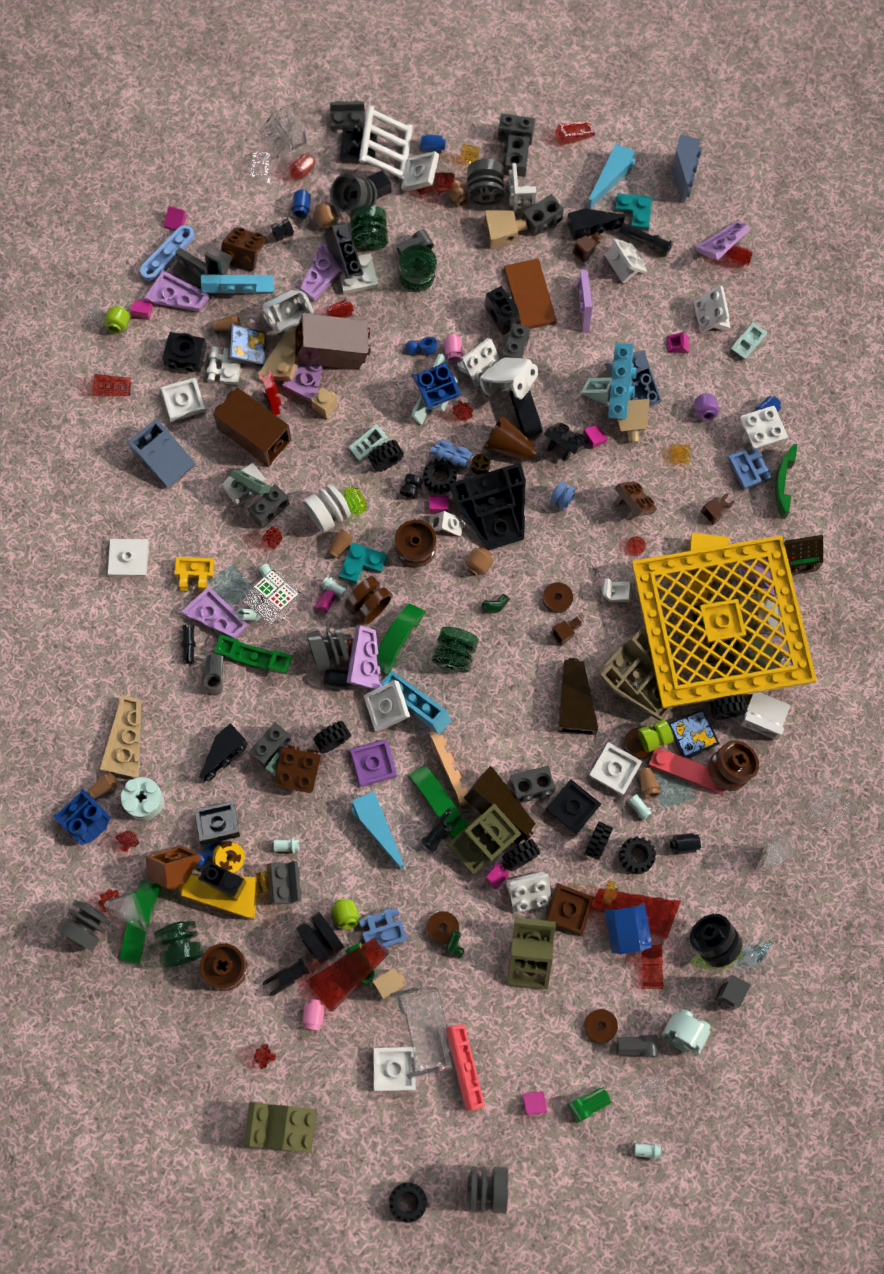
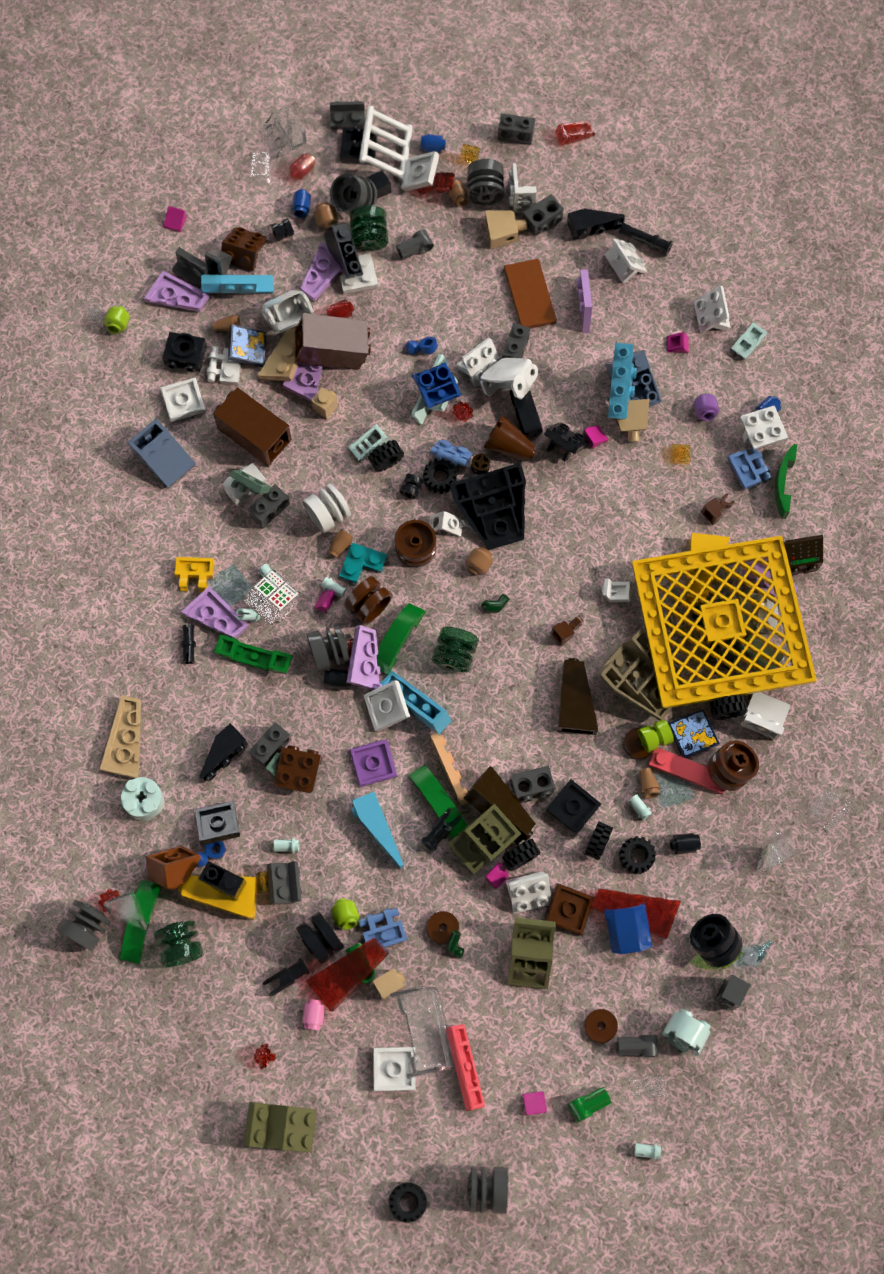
(83, 818): blue slope -> none
(103, 391): clear red slope -> none
(104, 785): medium nougat cone -> none
(127, 839): clear red plant -> none
(128, 558): white plate -> none
(141, 309): dark pink slope -> none
(166, 253): light blue plate -> none
(214, 672): dark grey piece -> none
(215, 958): reddish brown wheel -> none
(223, 850): yellow piece -> none
(270, 391): red plate -> none
(273, 537): clear red plant -> none
(332, 737): black tyre -> none
(355, 500): clear neon green brick -> none
(418, 259): clear green wheel -> none
(438, 504): dark pink slope -> none
(453, 348): bright pink brick -> none
(502, 309): black brick -> none
(516, 156): dark grey brick -> none
(562, 495): medium blue wheel -> none
(562, 590): reddish brown piece -> none
(585, 246): reddish brown piece -> none
(598, 389): light aqua slope -> none
(610, 892): clear yellow plate -> none
(615, 169): medium azure slope -> none
(615, 769): white plate -> none
(635, 498): reddish brown plate -> none
(636, 546): clear red tile -> none
(639, 206): teal plate -> none
(652, 967): clear red slope -> none
(685, 164): sand blue slope -> none
(722, 241): lavender wing -> none
(739, 255): clear red brick -> none

